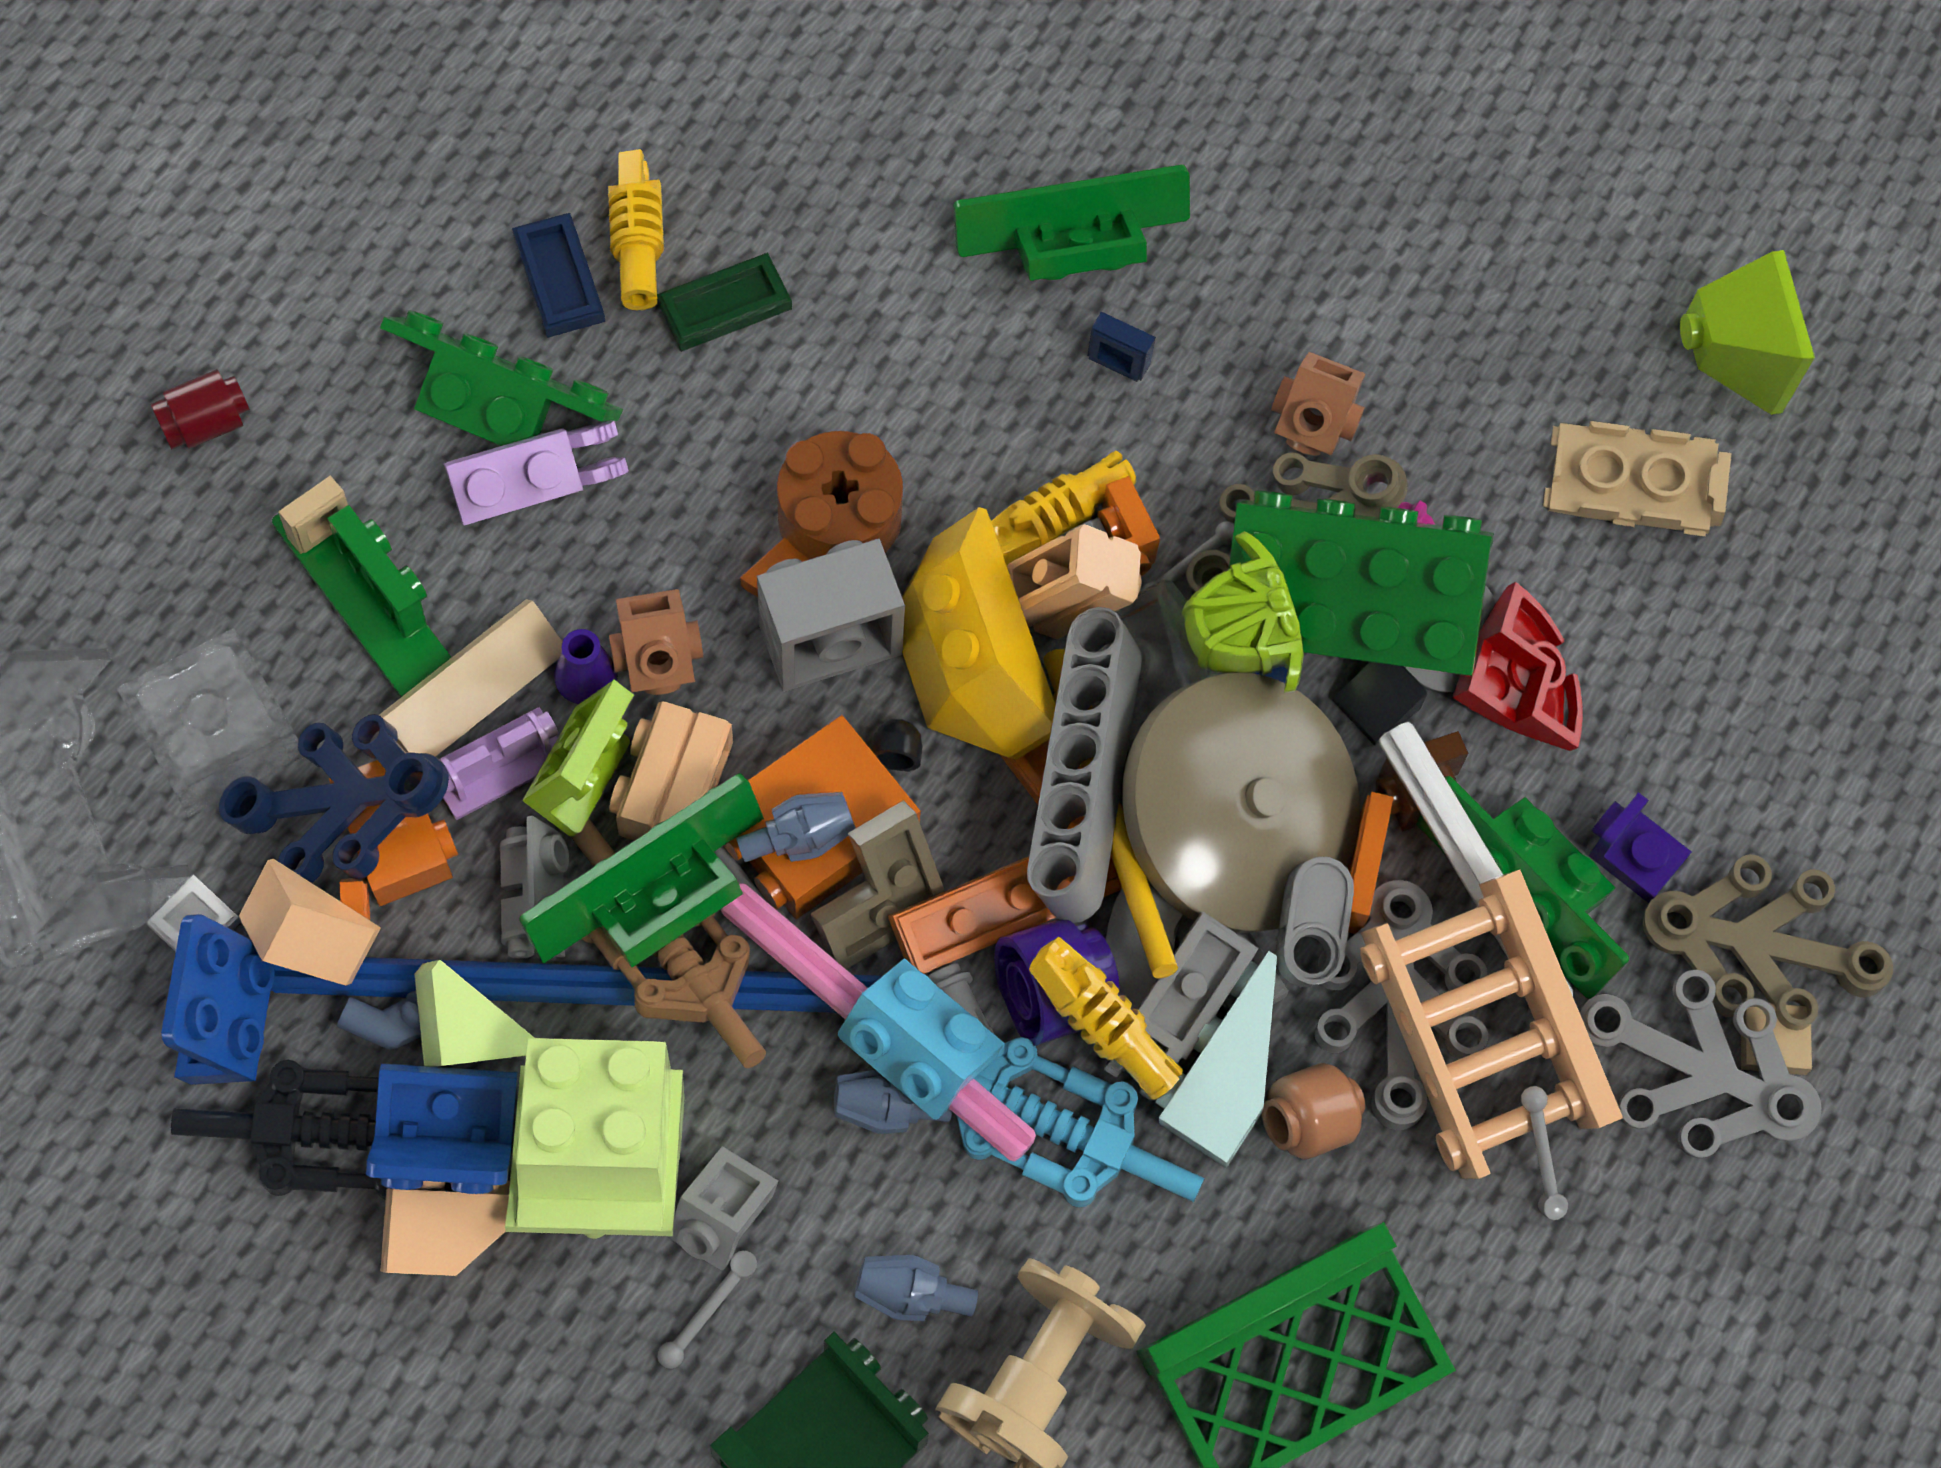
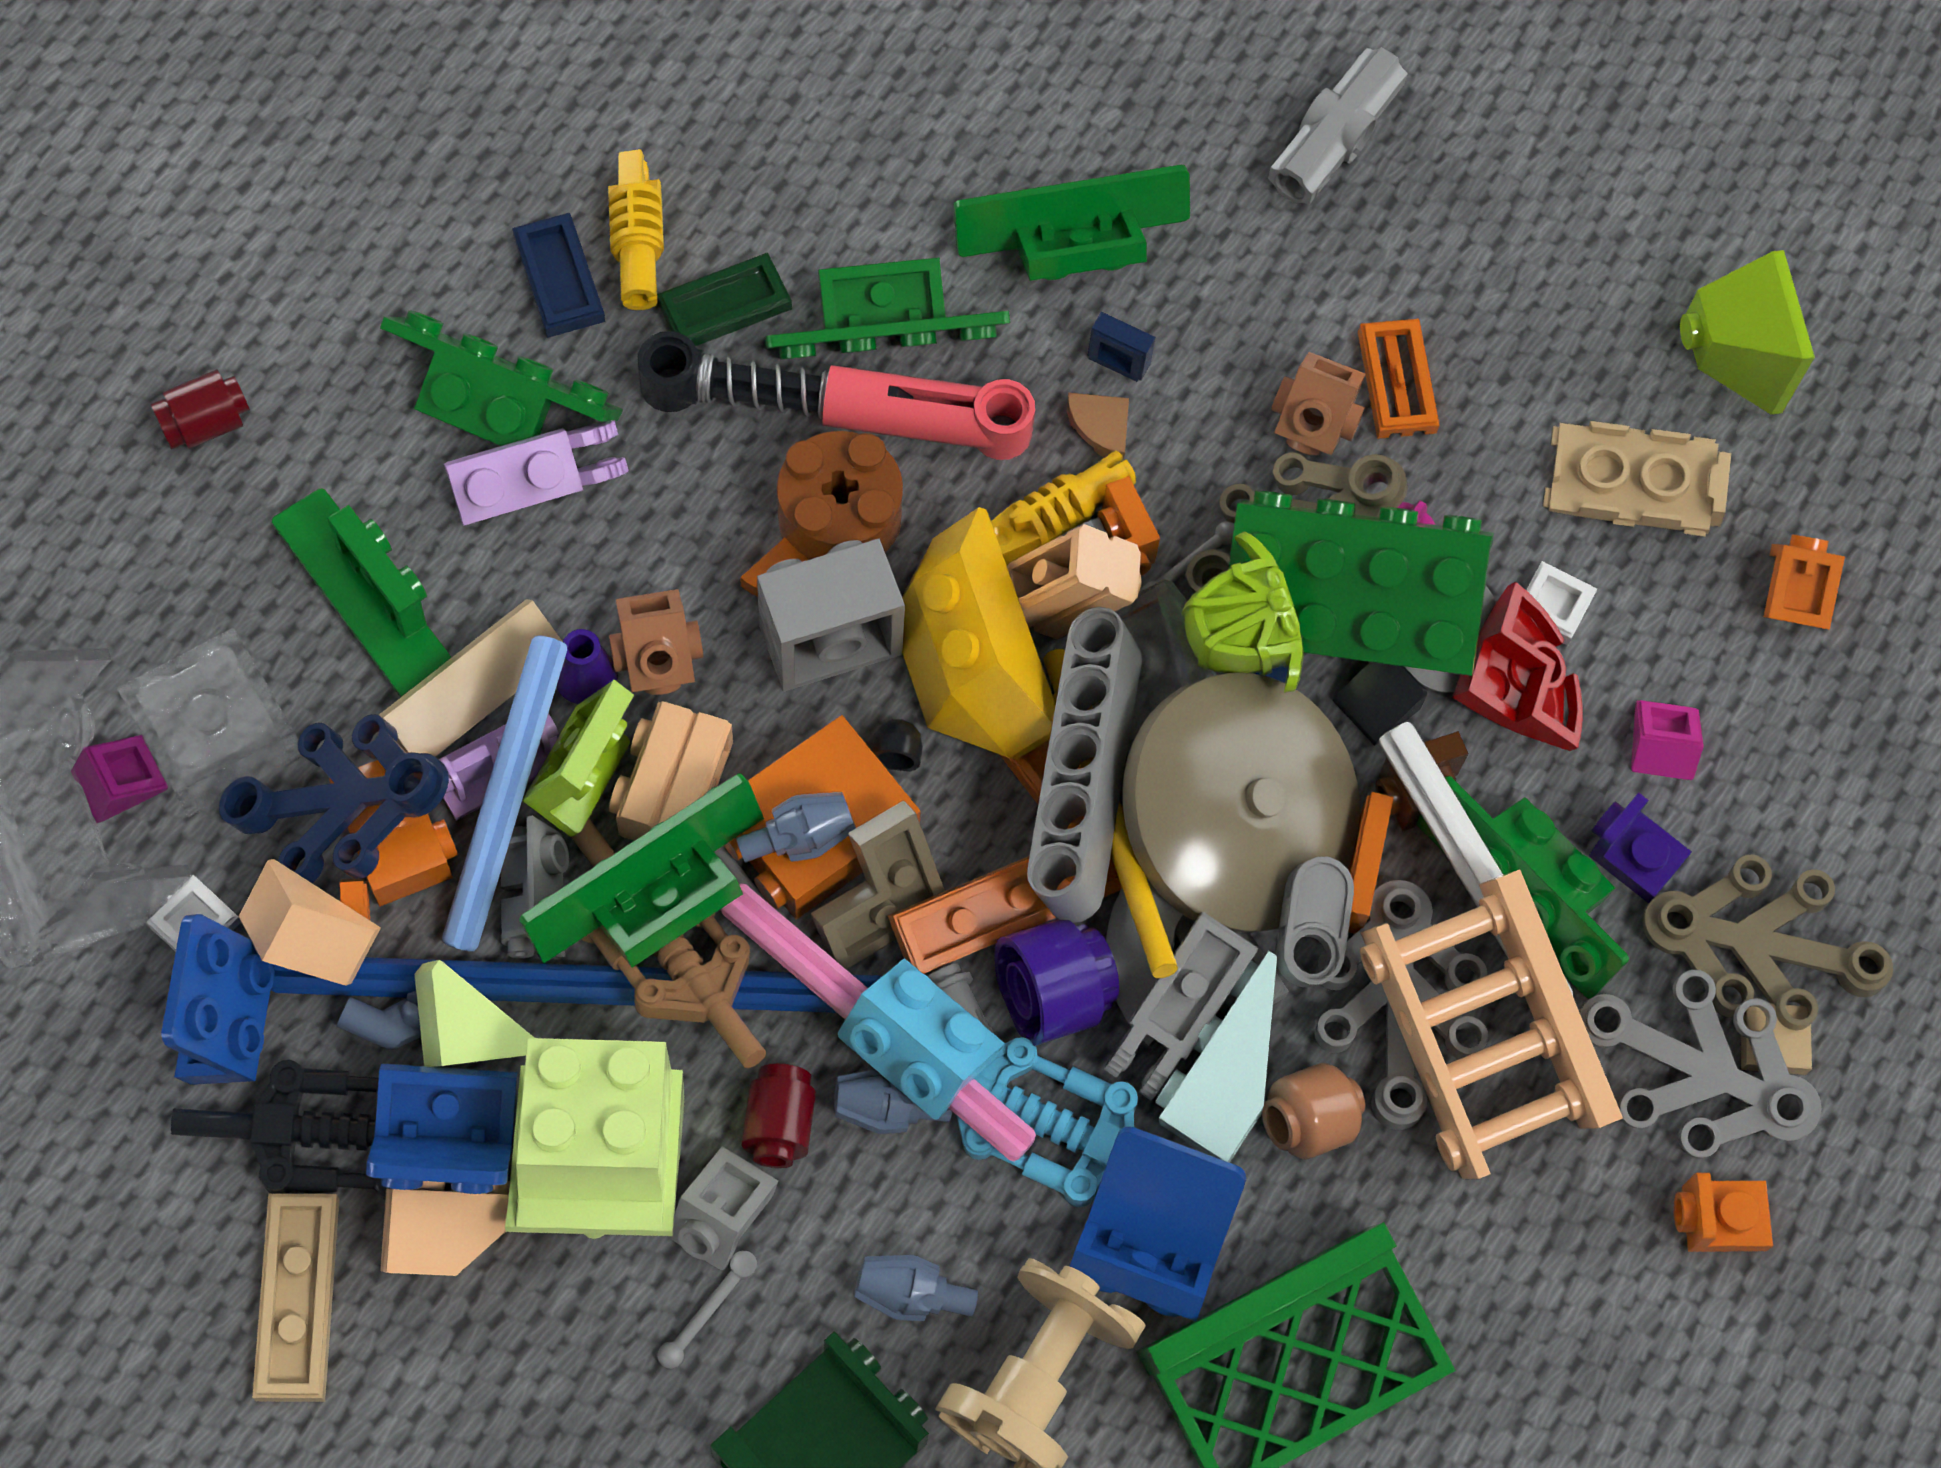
(118, 776): none -> magenta slope
(296, 1298): none -> tan tile
(307, 516): tan tile -> none
(504, 793): none -> light blue axle
(779, 1115): none -> dark red brick
(844, 397): none -> piece
(883, 302): none -> green bracket
(1100, 421): none -> medium nougat tile
(1104, 1017): yellow hinge -> none
(1158, 1222): none -> blue bracket
(1337, 125): none -> light grey piece
(1404, 422): none -> orange tile
(1551, 1202): light grey hinge -> none
(1562, 597): none -> white tile
(1666, 740): none -> dark pink slope
(1723, 1215): none -> orange bracket
(1804, 582): none -> orange bracket

